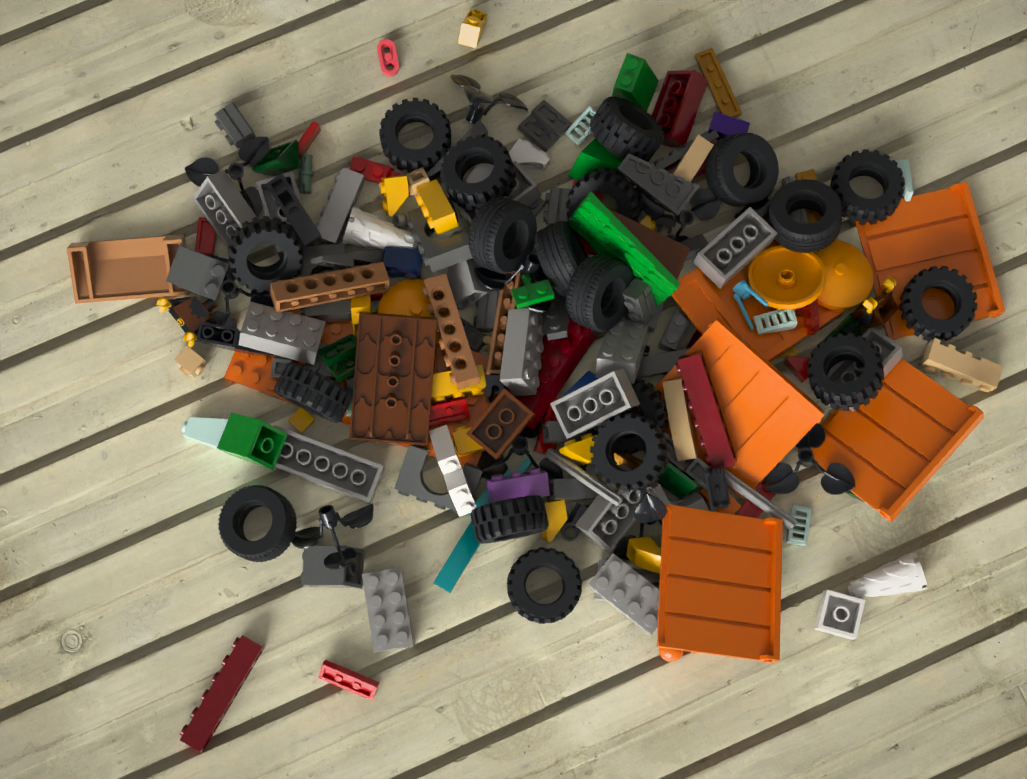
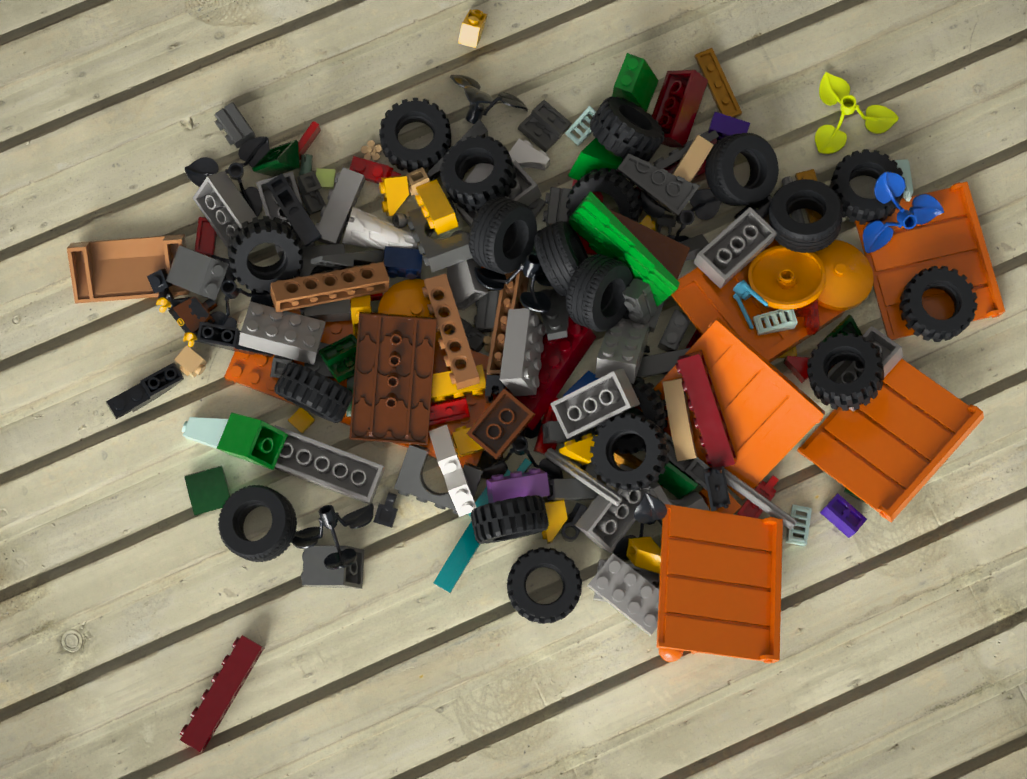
(146, 391): none -> black slope
(159, 284): none -> black plate
(207, 489): none -> dark green slope
(309, 189): none -> dark grey slope
(326, 177): none -> yellowish green tile
(348, 680): plate -> none
(371, 151): none -> tan plant
(386, 513): none -> black plate
(387, 610): light grey brick -> none
(389, 58): coral plate -> none
(531, 292): green plate -> none
(834, 90): none -> neon yellow plant
(835, 481): black plant -> none
(839, 614): white brick -> none
(843, 515): none -> dark purple hinge
(876, 310): torso -> none
(887, 188): none -> blue plant
(891, 579): white cone -> none
(960, 366): tan wedge -> none

